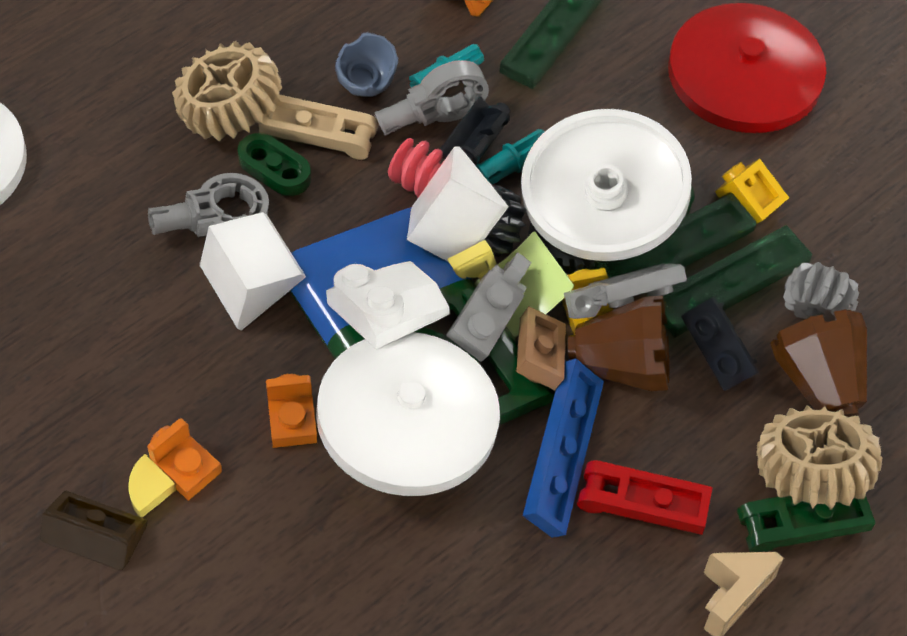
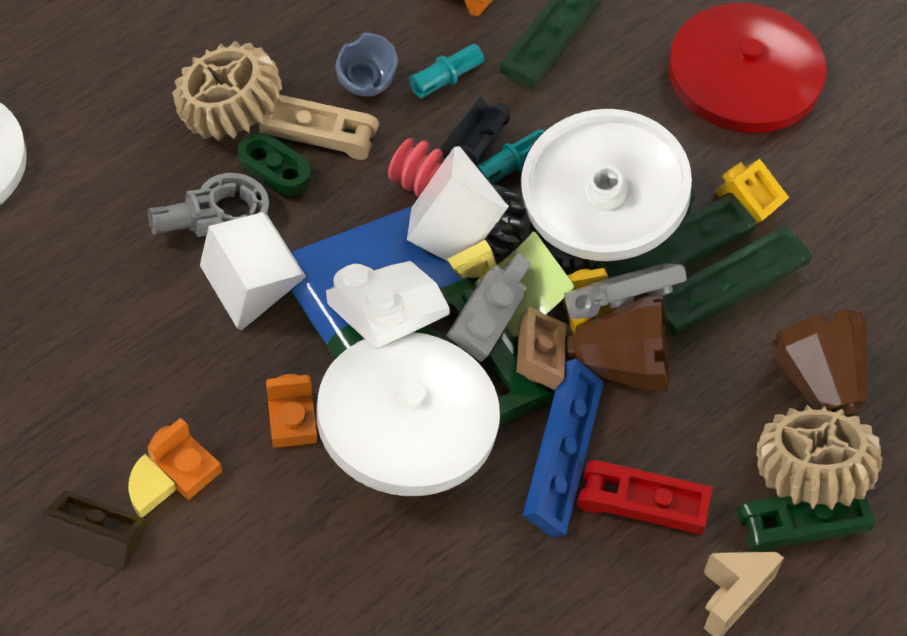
(425, 99): light grey pin -> none
(720, 343): black hinge -> none
(819, 291): light grey gear -> none

